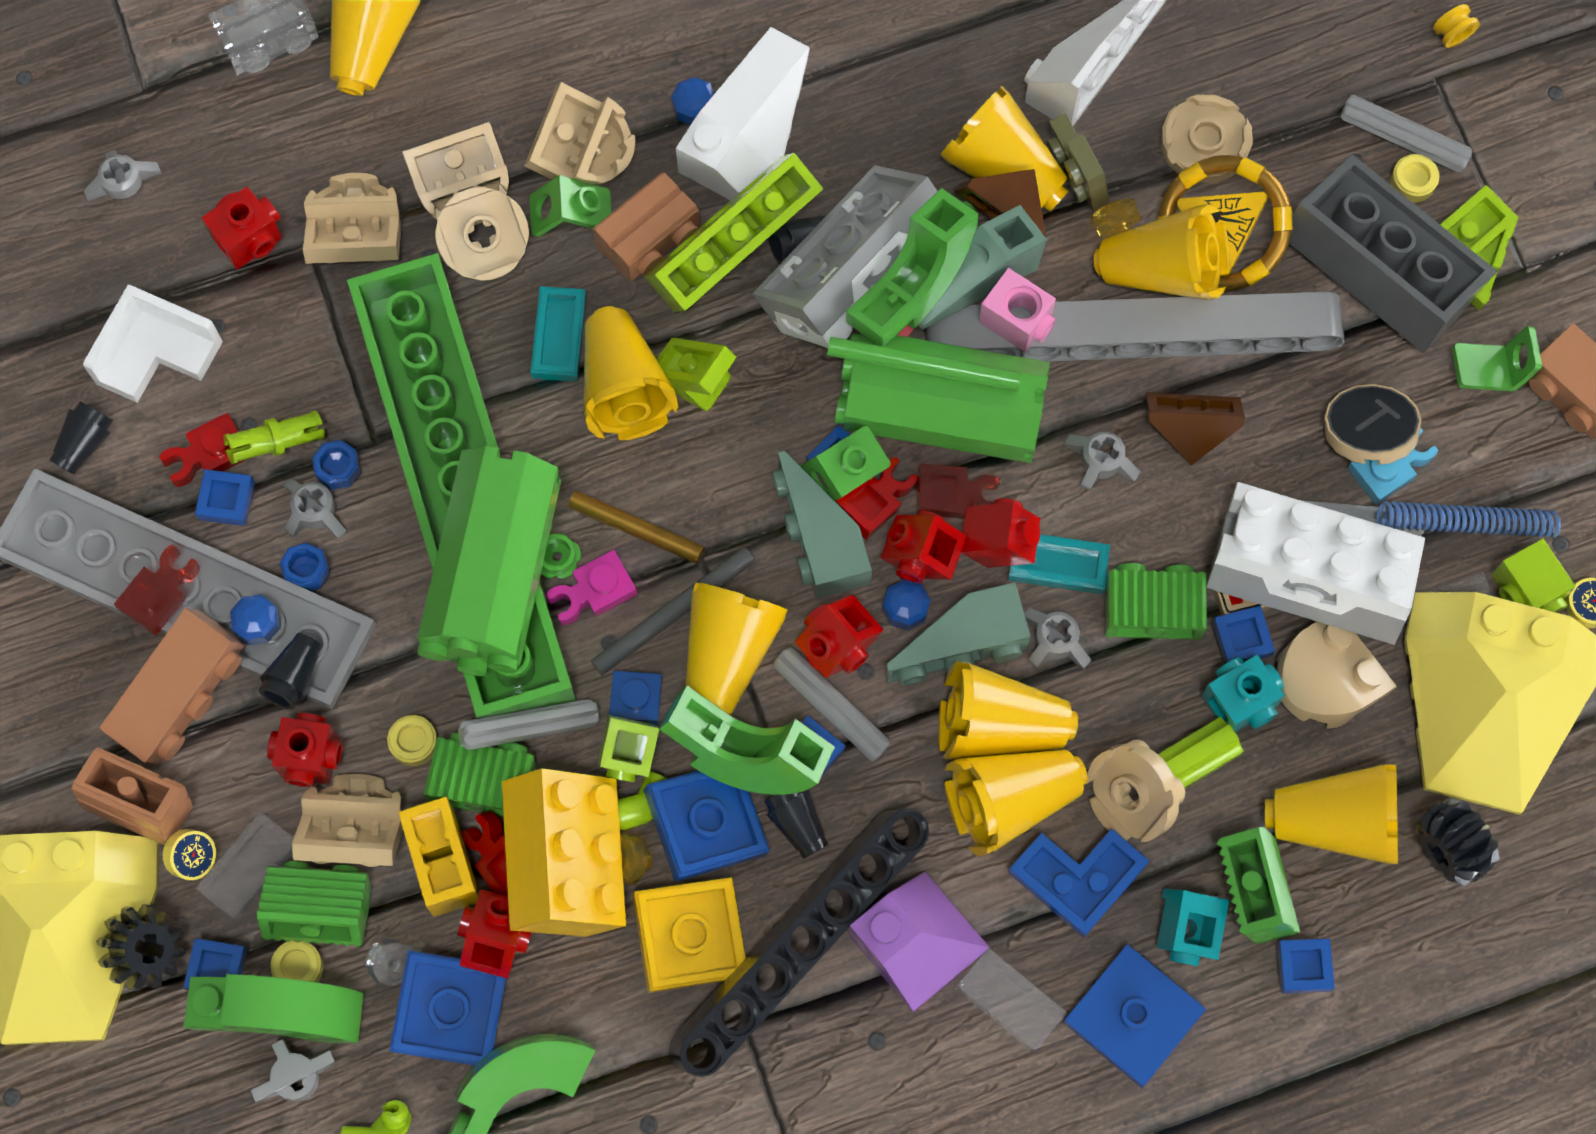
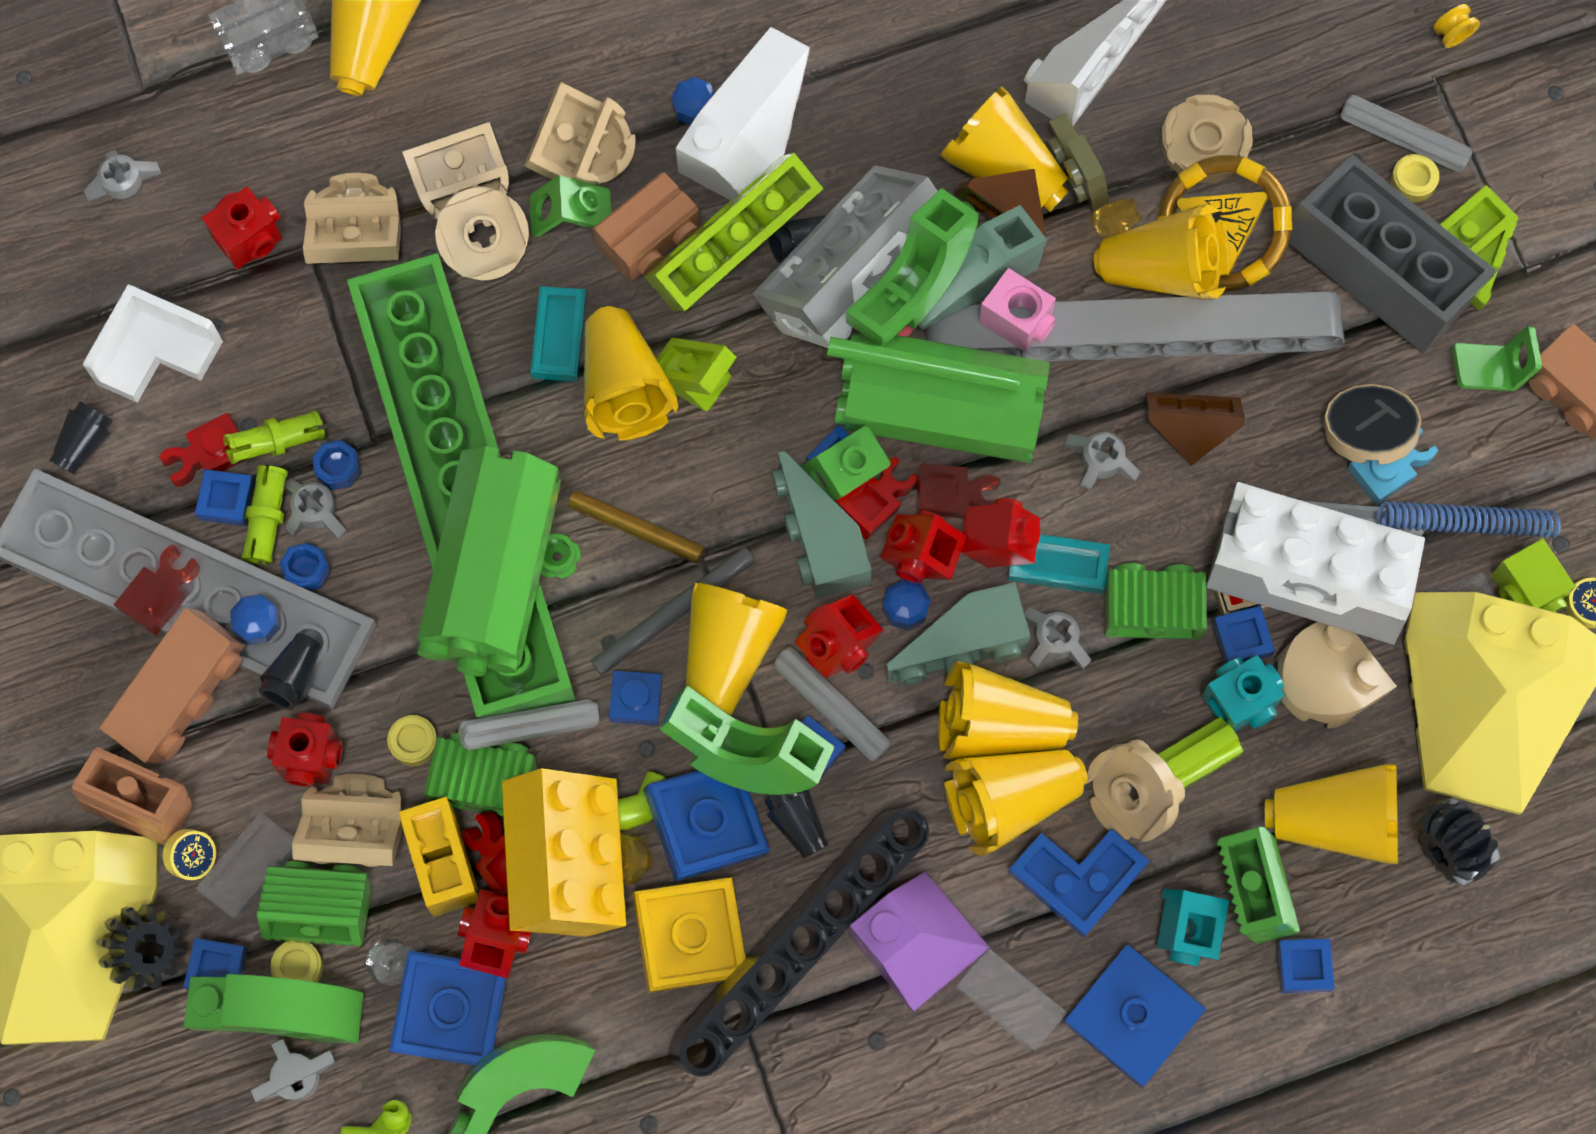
(264, 515): none -> lime pin
(599, 585): dark pink plate -> none
(627, 748): lime brick -> none

